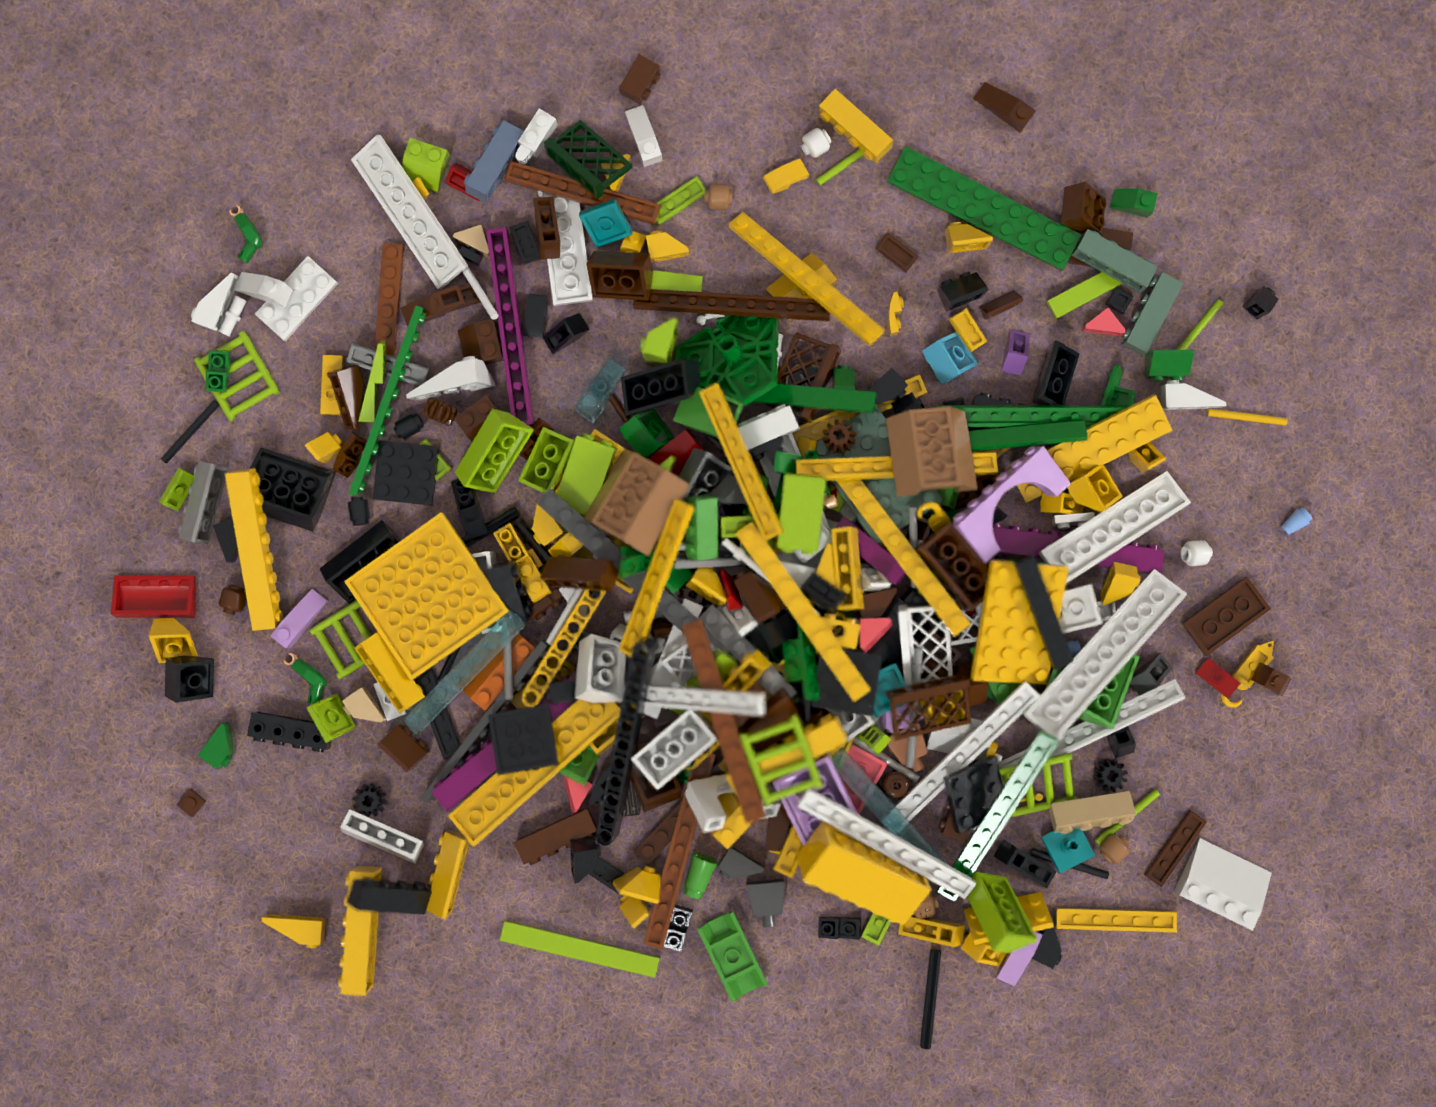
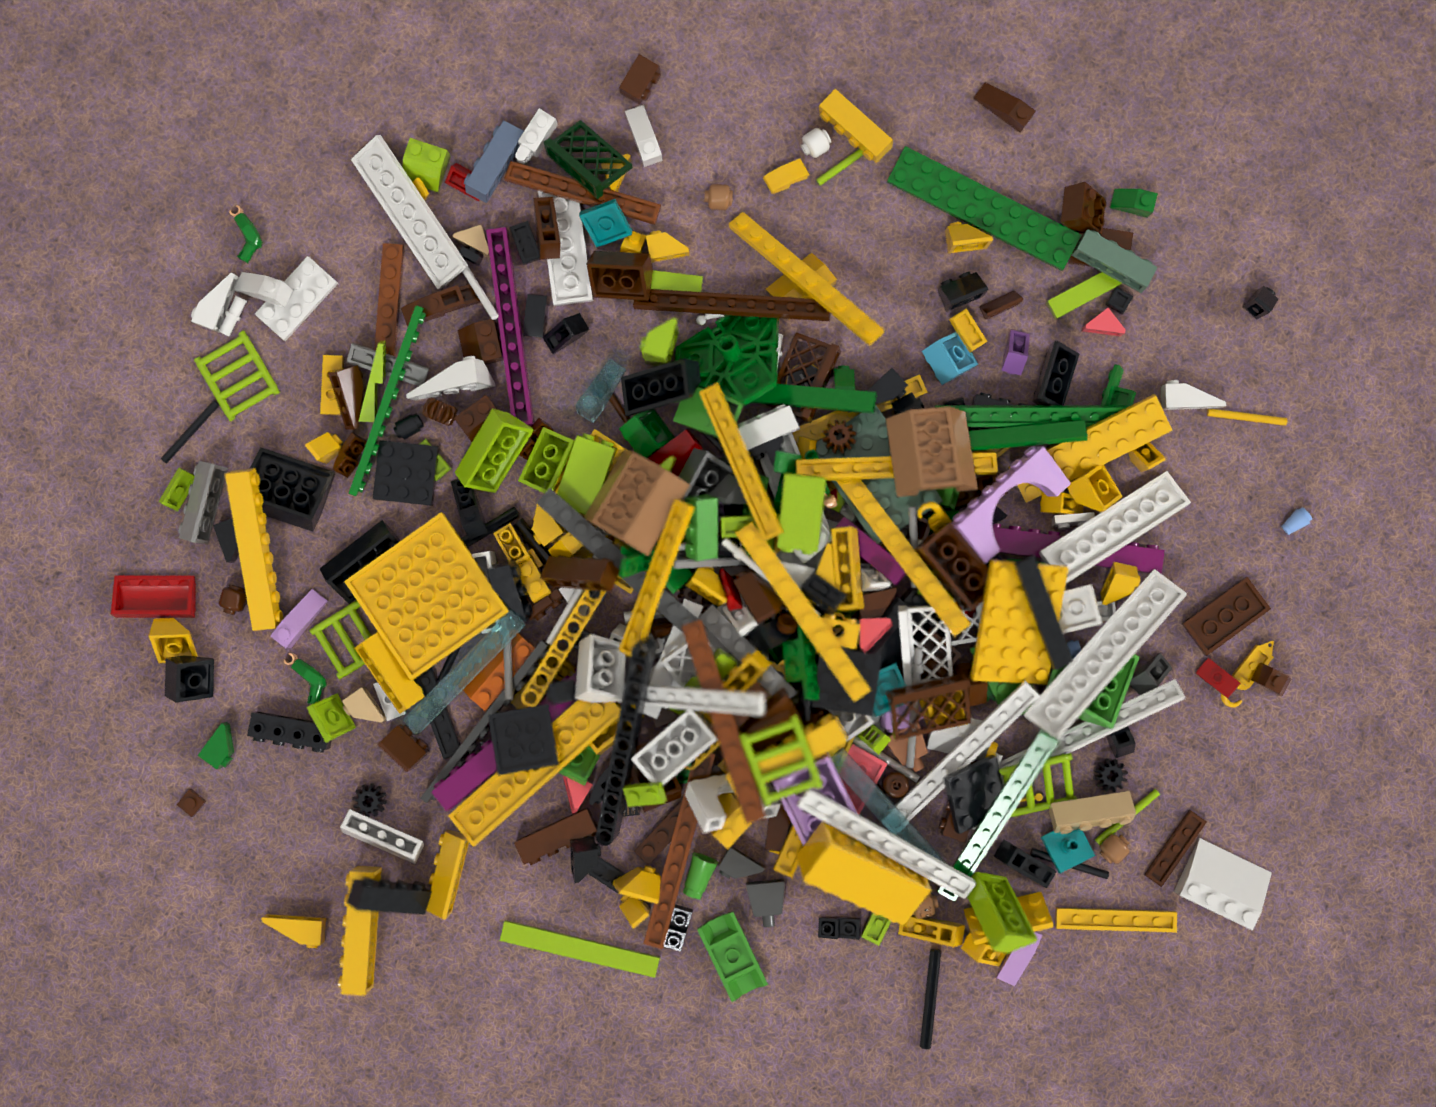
(218, 370): green slope -> none
(358, 511): black brick -> none
(644, 794): none -> lime plate
(680, 199): lime tile -> none
(787, 623): none -> reddish brown tile
(895, 307): yellow slope -> none
(896, 252): reddish brown tile -> none
(1048, 949): black slope -> none
(1152, 313): sand green brick -> none
(1168, 364): green slope -> none
(1196, 553): white head -> none
(1200, 325): lime bar -> none

